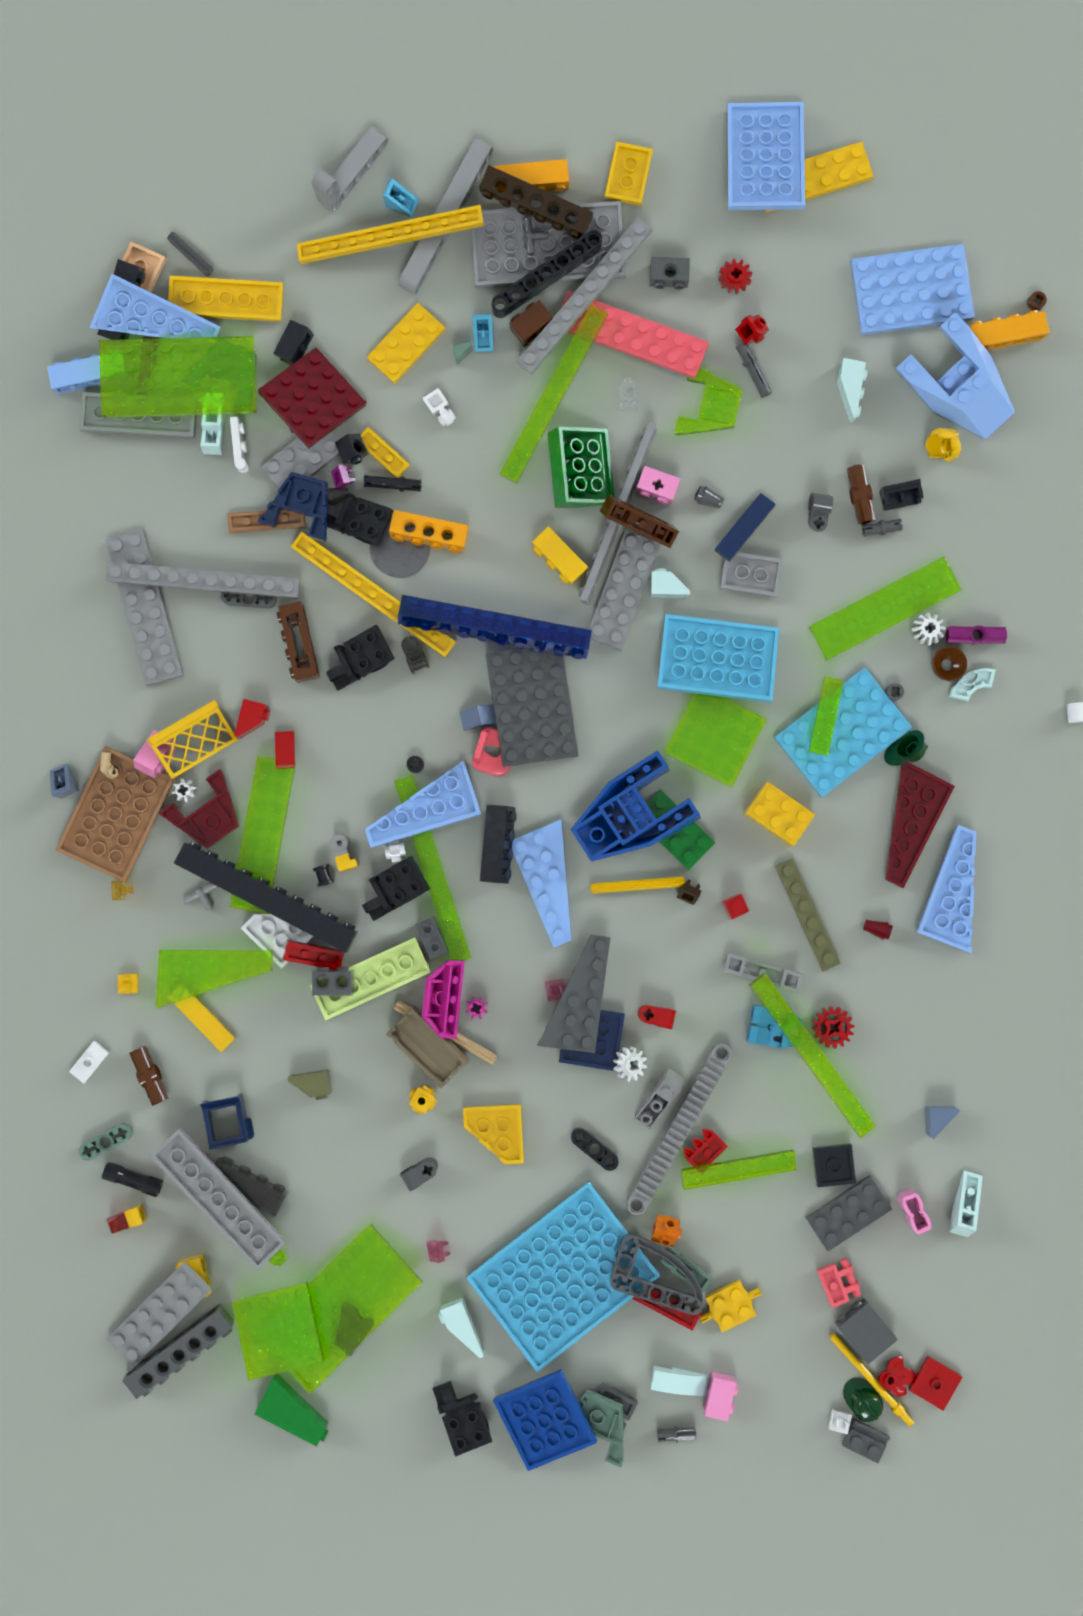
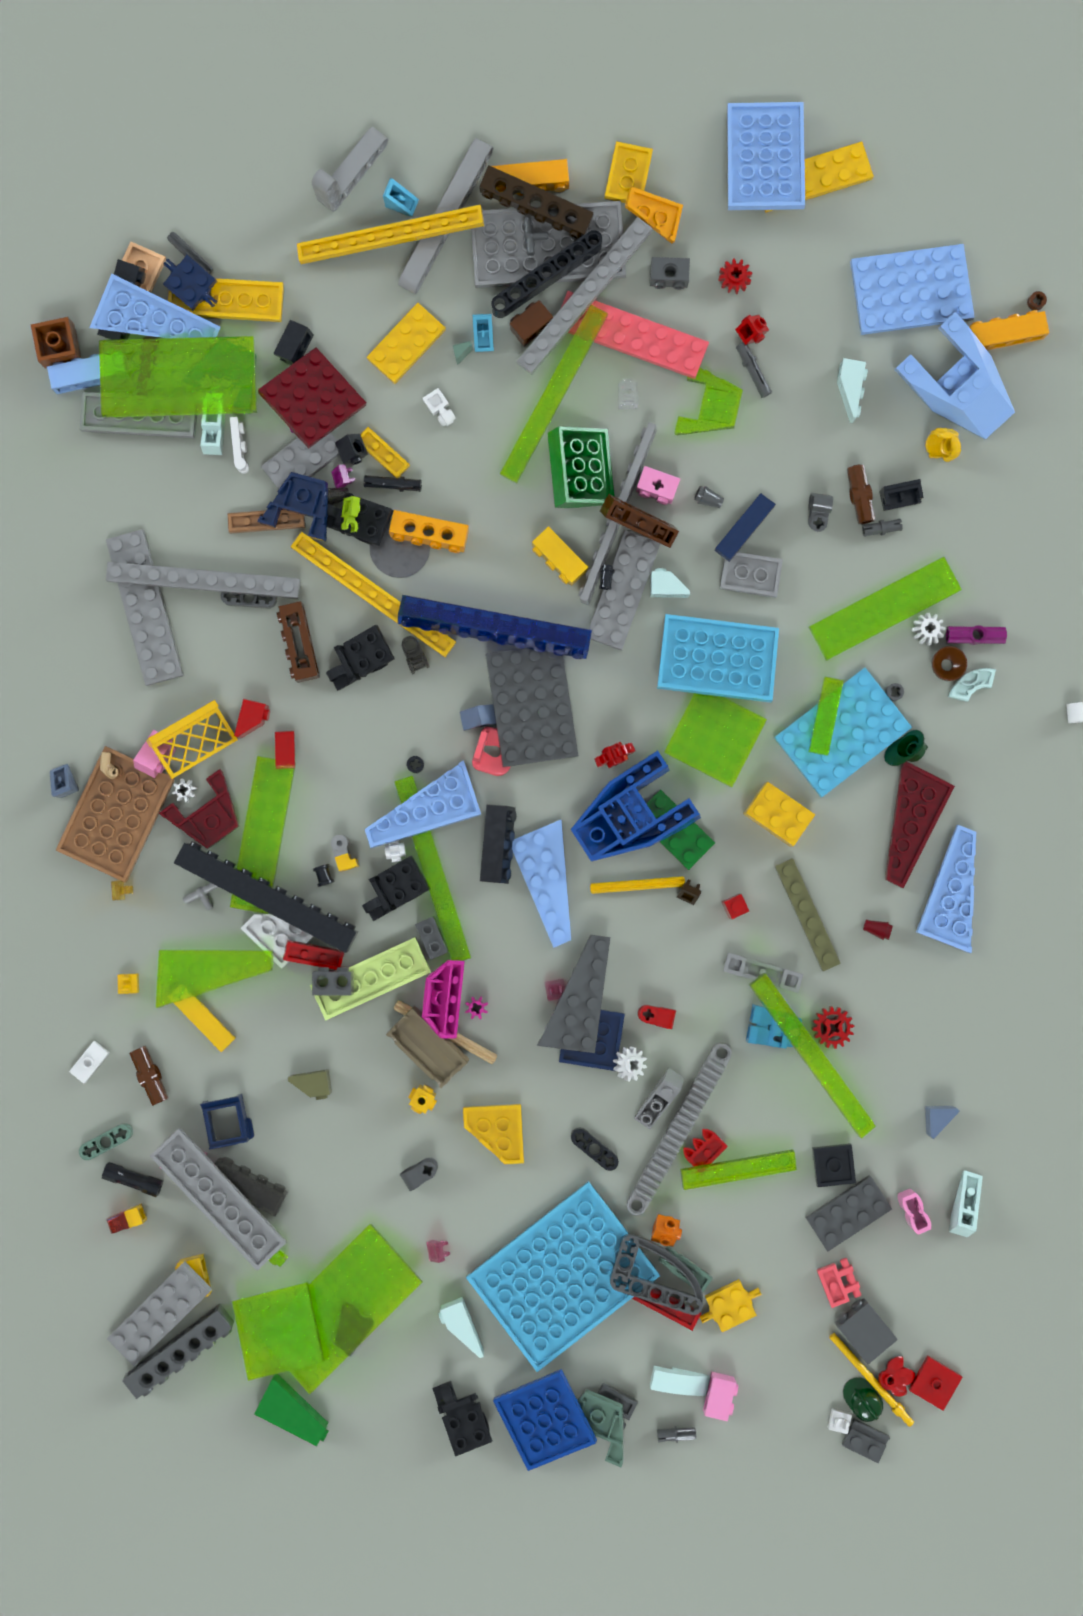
(55, 341): none -> dark orange brick
(190, 282): none -> dark blue plate
(349, 511): none -> lime plate
(606, 577): none -> black pin
(614, 754): none -> red gear
(655, 211): none -> light orange wing

